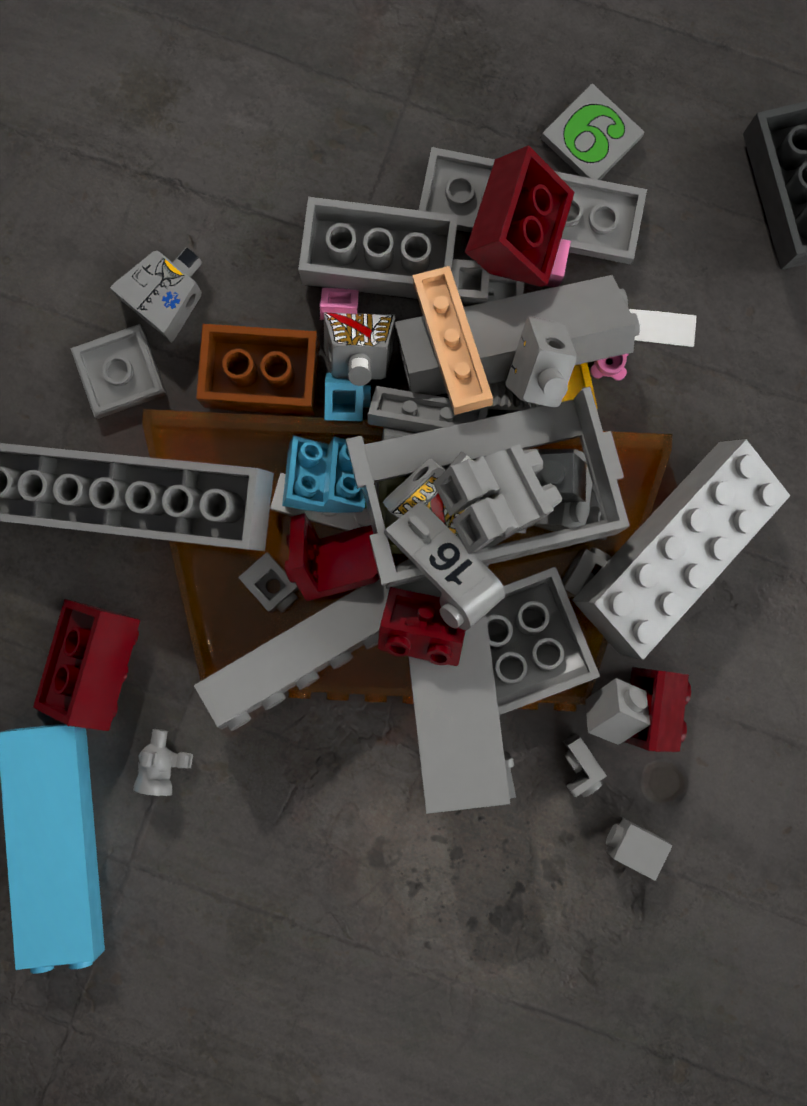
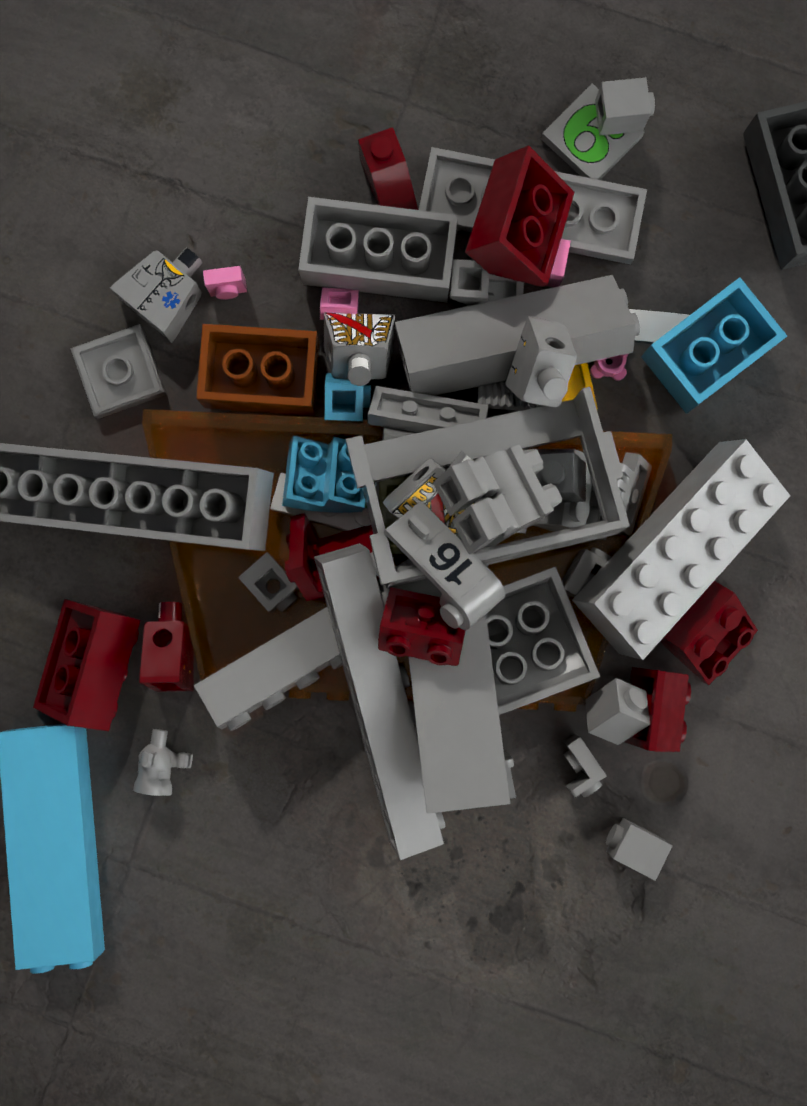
(169, 666): none -> dark red torso
(225, 282): none -> bright pink plate
(379, 698): none -> light grey brick
(387, 170): none -> dark red slope
(452, 340): light nougat plate -> none
(623, 106): none -> light grey brick
(633, 486): none -> light grey hinge
(711, 633): none -> dark red slope
(713, 345): none -> medium azure brick

